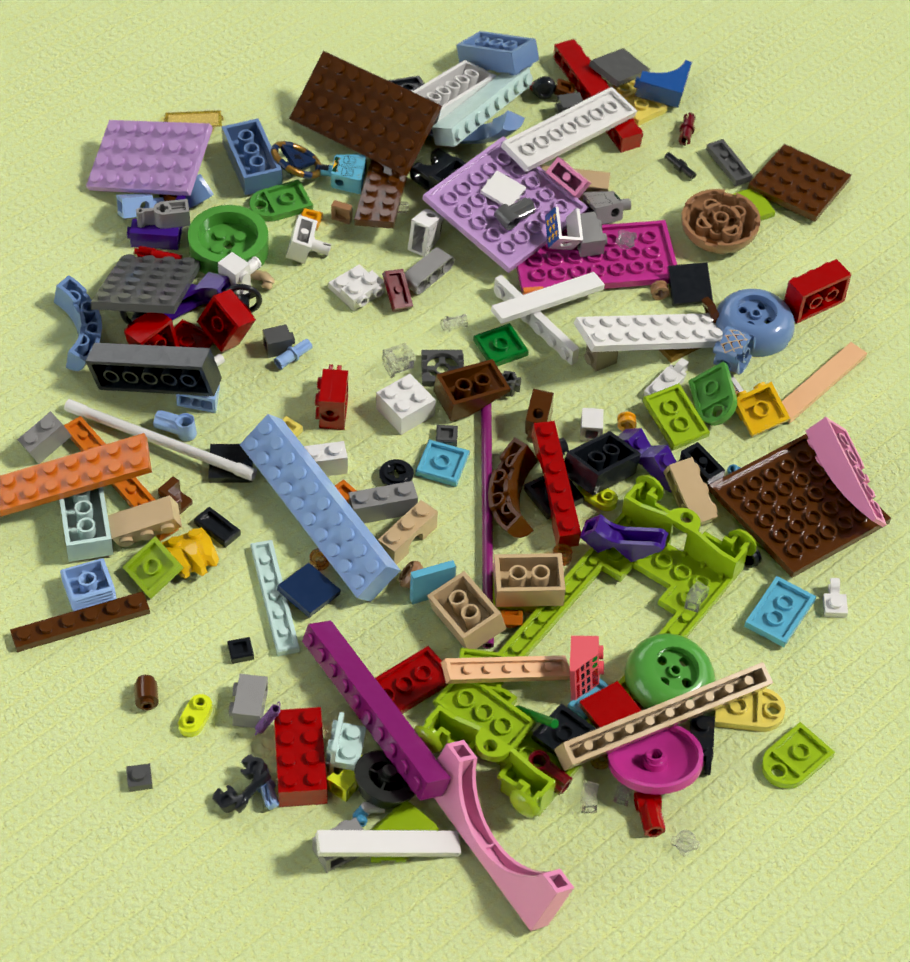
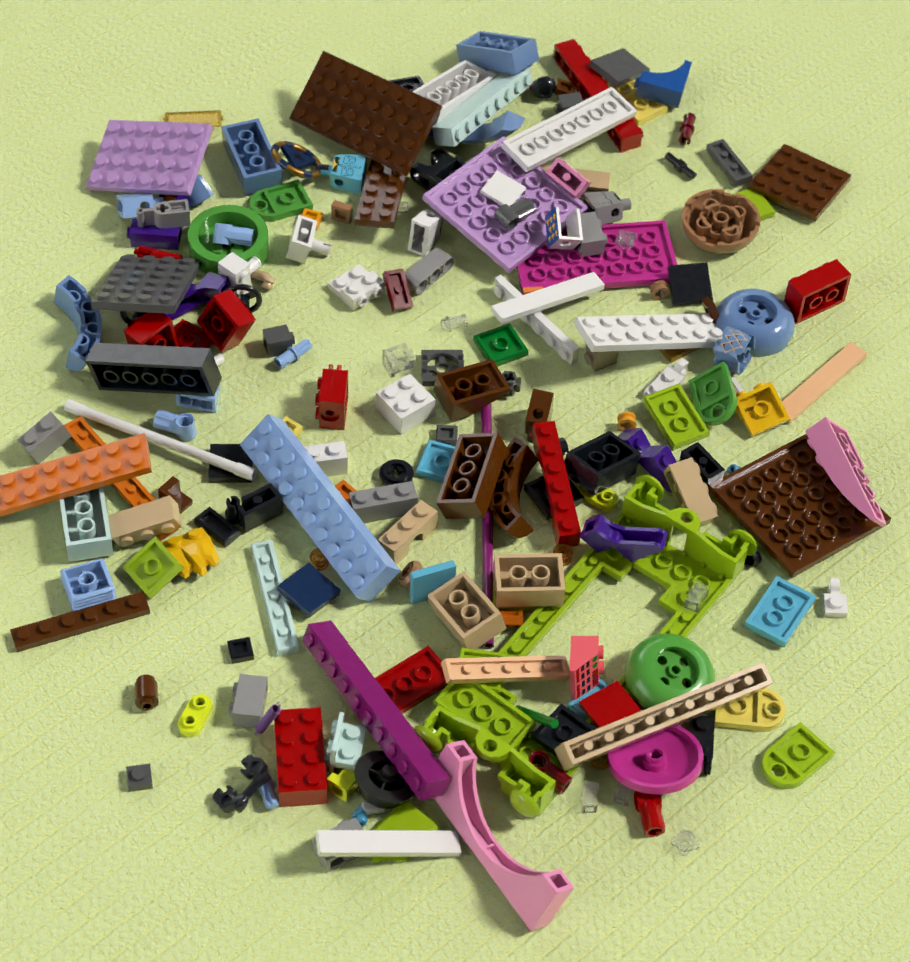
(232, 235): none -> light blue piece
(255, 507): none -> black hinge
(472, 476): none -> reddish brown brick
(591, 423): white brick -> none

